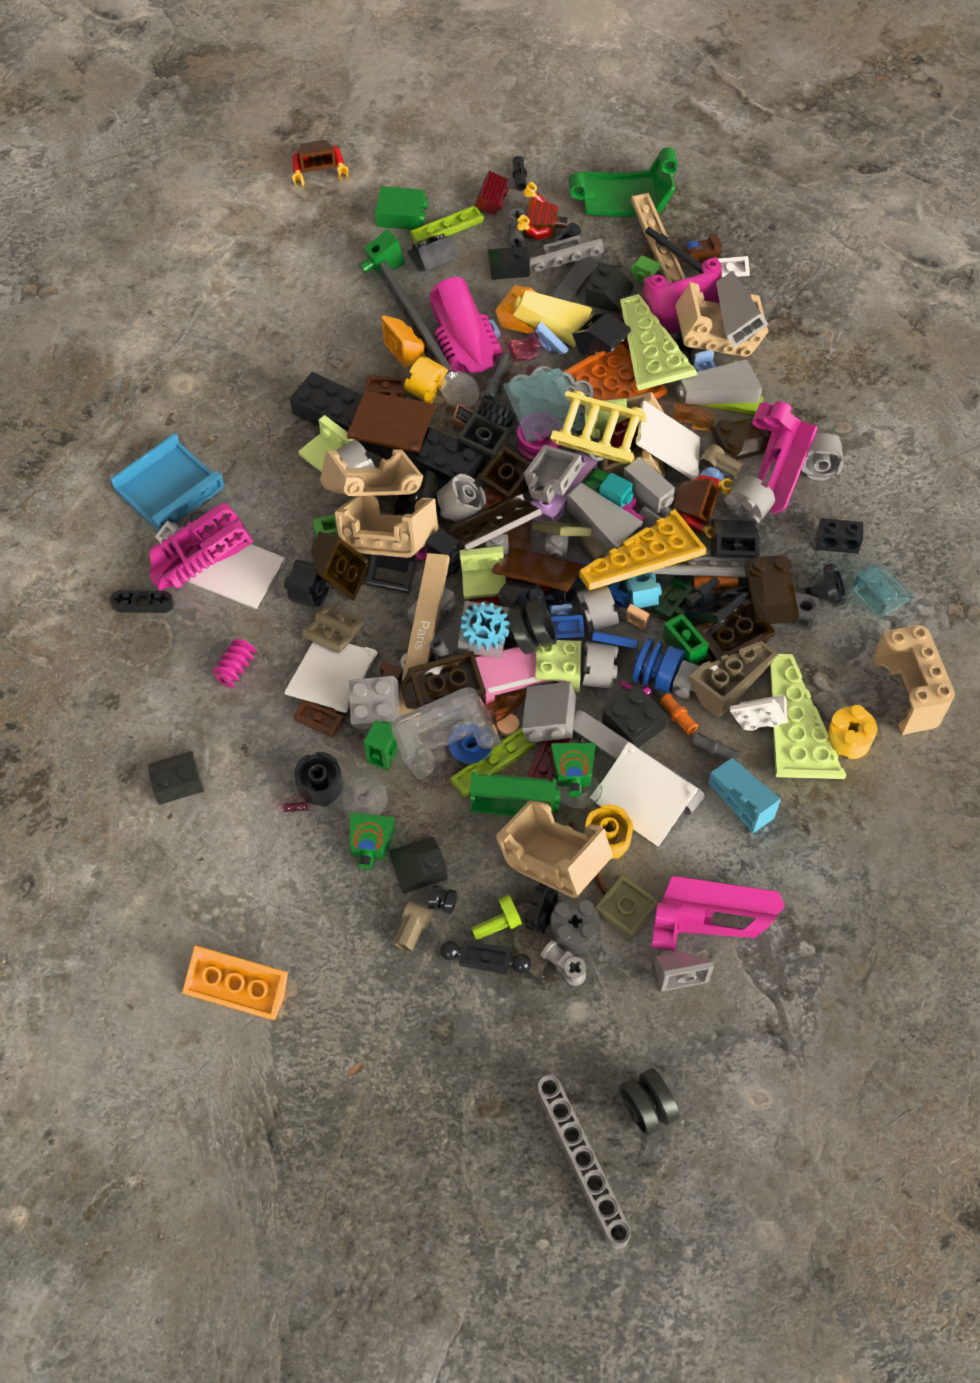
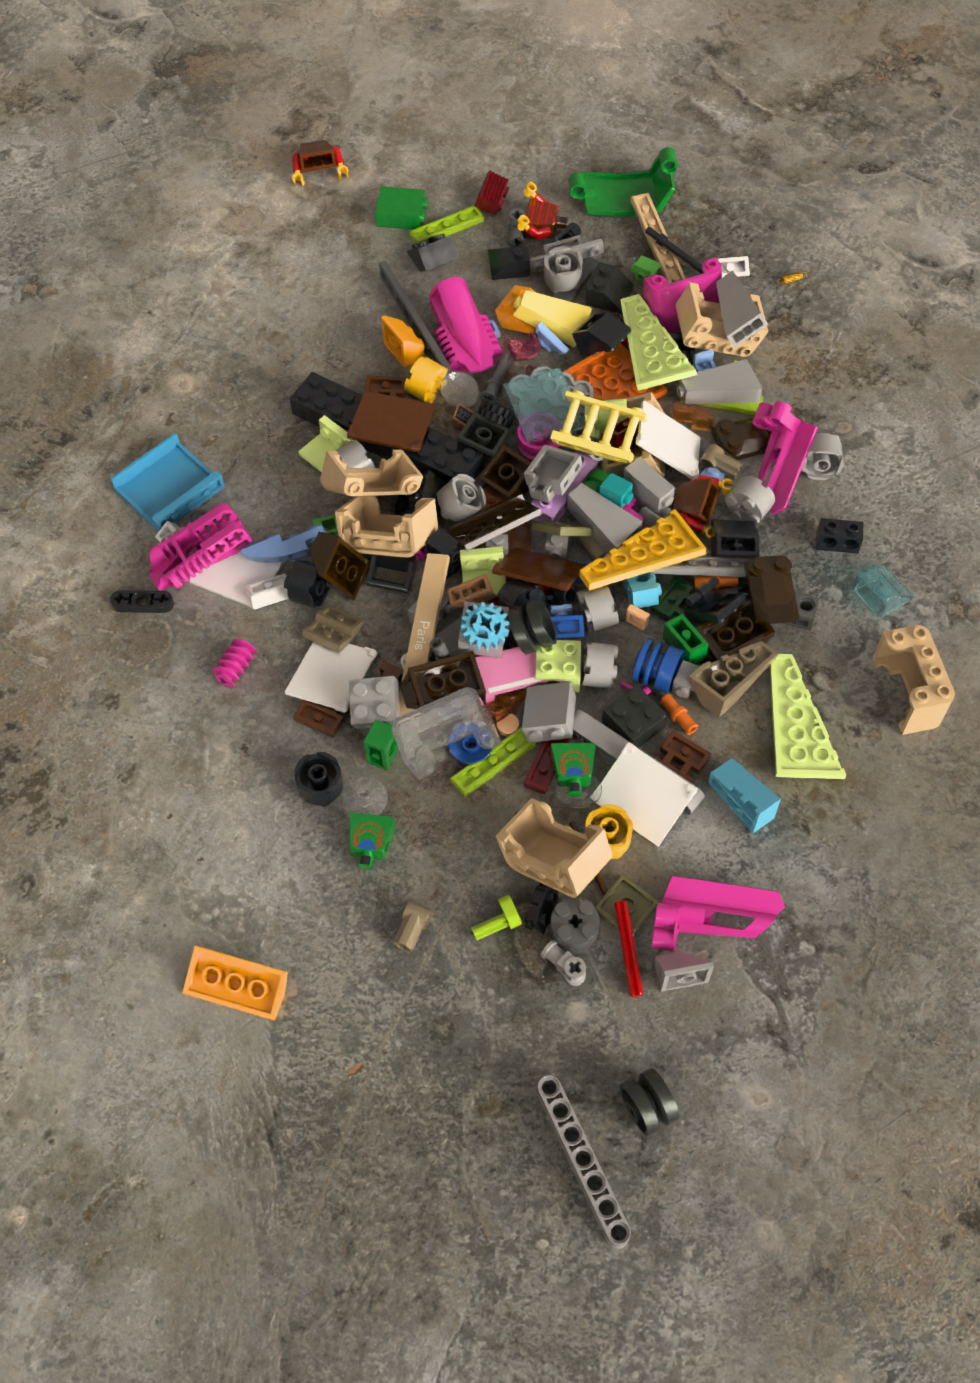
(175, 778): pearl dark grey slope -> none
(267, 591): none -> white slope
(277, 549): none -> medium blue slope
(294, 807): clear pink piece -> none
(380, 249): green torso -> none
(418, 864): pearl dark grey slope -> none
(442, 899): black wheel -> none
(474, 584): none -> medium nougat slope
(485, 957): black plate -> none
(509, 794): green door -> none
(520, 178): black pin -> none
(563, 269): none -> light grey brick
(617, 640): blue tile -> none
(620, 598): blue bracket -> none
(628, 949): none -> red axle
(684, 752): none -> reddish brown plate
(704, 249): reddish brown leg -> none
(714, 747): dark grey pin -> none
(761, 712): white bracket -> none
(792, 277): none -> yellow piece
(833, 585): black tile -> none
(852, 731): yellow brick -> none

